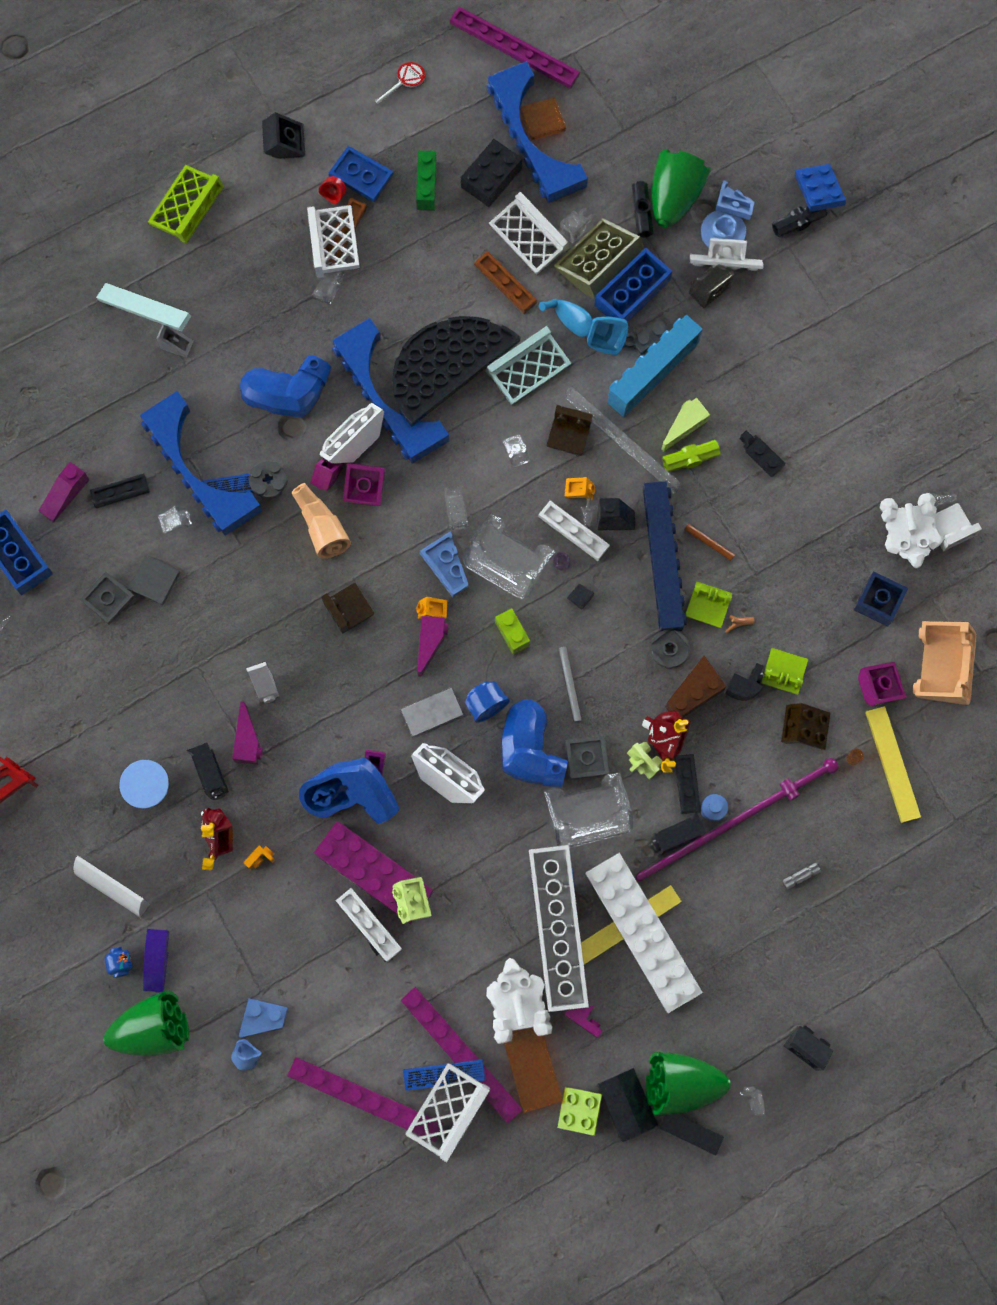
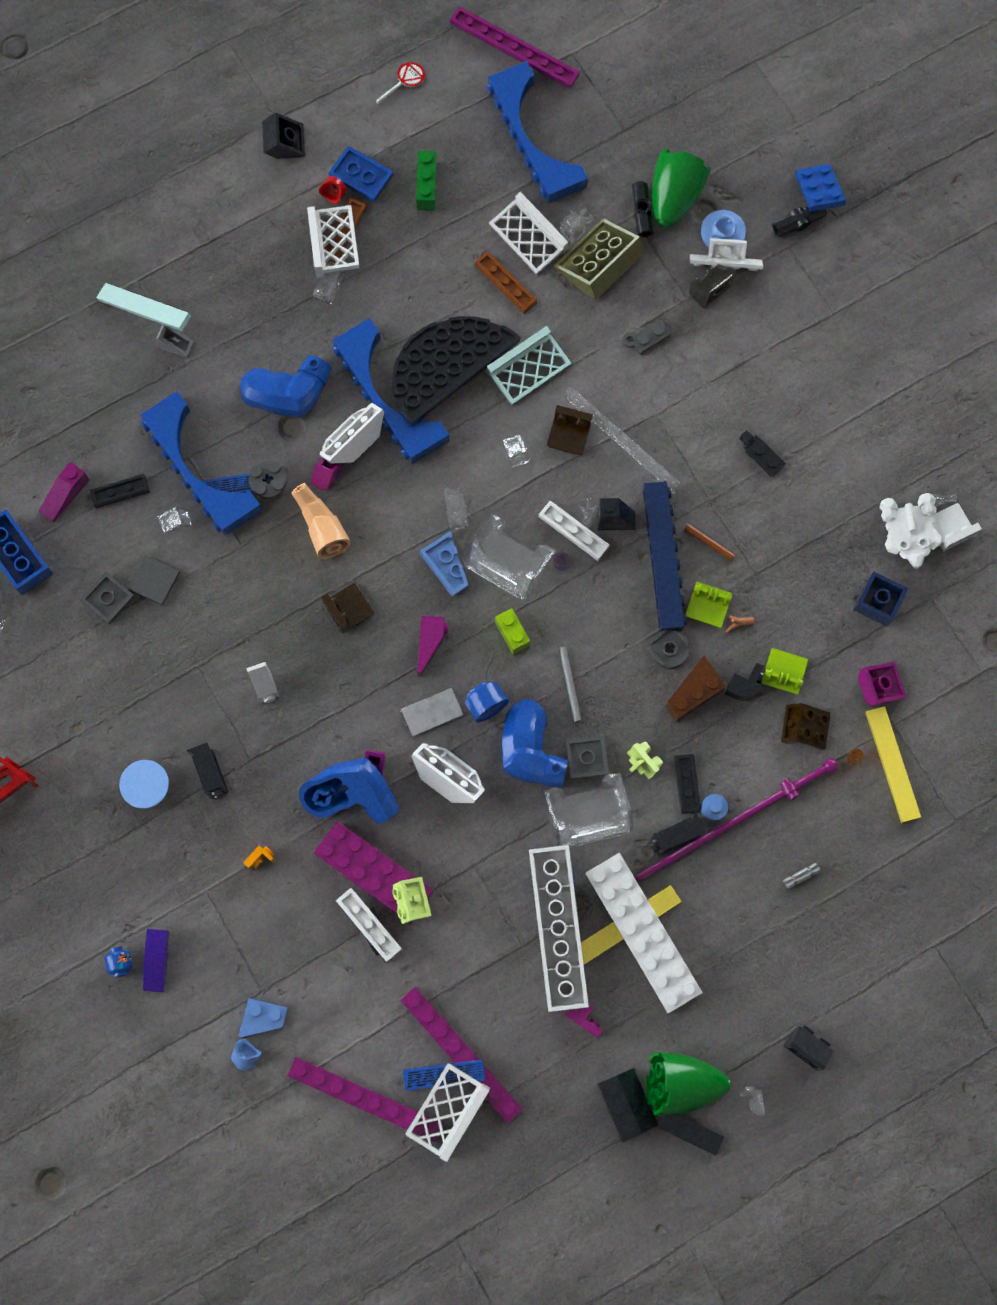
(110, 887): white slope -> none
(149, 1027): green cylinder -> none
(197, 208): lime fence -> none
(218, 835): dark red torso -> none
(246, 742): magenta slope -> none
(364, 484): magenta slope -> none
(432, 607): light orange bracket -> none
(491, 172): black brick -> none
(517, 1003): white shield -> none
(532, 1070): clear orange tile -> none
(543, 118): clear orange tile -> none
(579, 488): light orange bracket -> none
(580, 1111): lime hinge -> none
(581, 596): black slope -> none
(602, 333): dark azure piece -> none
(633, 286): blue brick -> none
(654, 366): dark azure brick -> none
(667, 736): dark red torso -> none
(688, 420): yellowish green slope -> none
(691, 456): lime piece -> none
(734, 202): medium blue wing -> none
(947, 662): light nougat windscreen -> none

